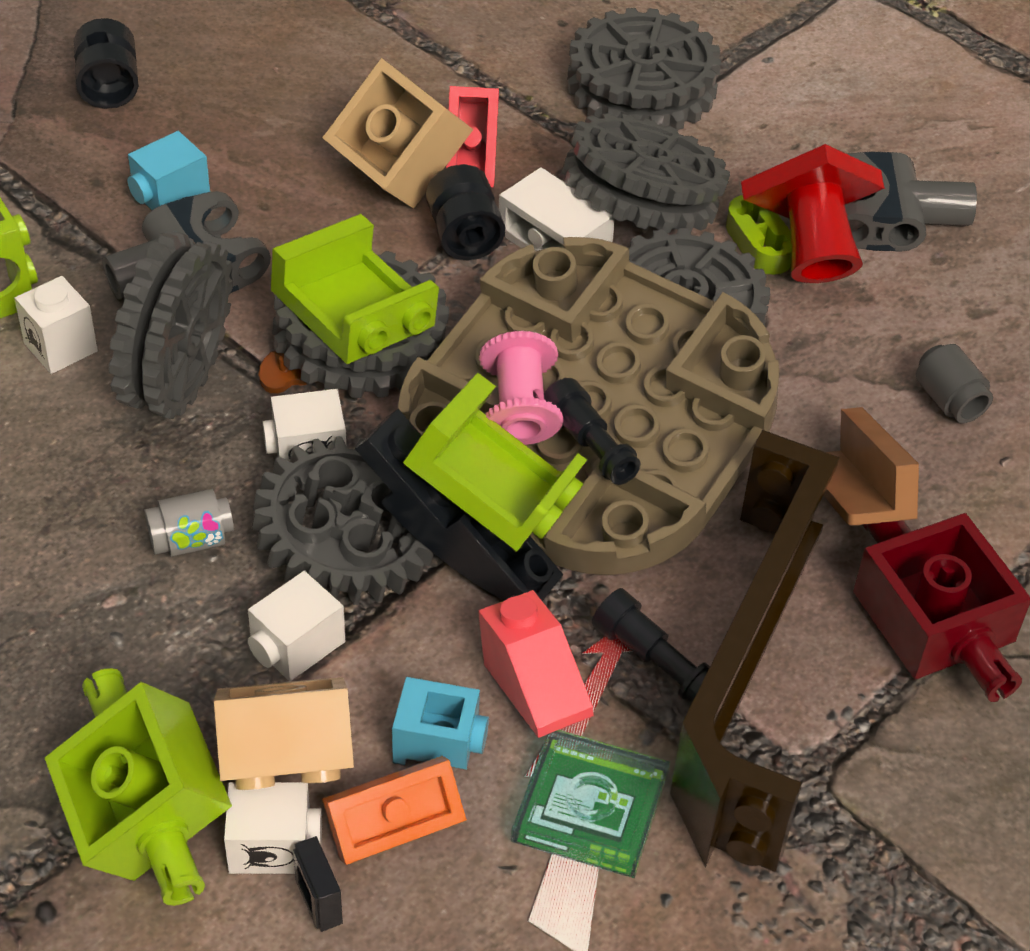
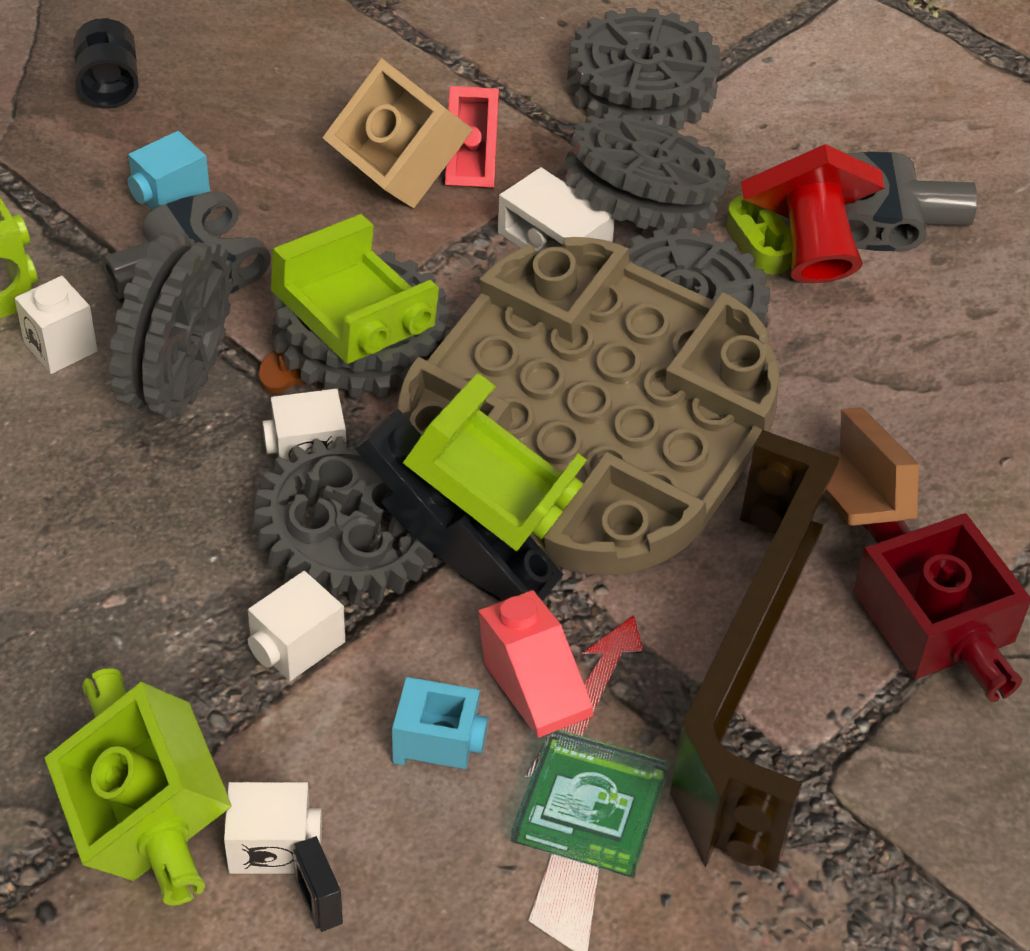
(189, 523): light grey brick -> none
(283, 732): tan brick -> none
(394, 809): orange plate -> none
(465, 212): black wheel -> none
(518, 363): bright pink hose -> none
(589, 429): black piece -> none
(621, 619): black piece -> none
(954, 382): dark grey brick -> none

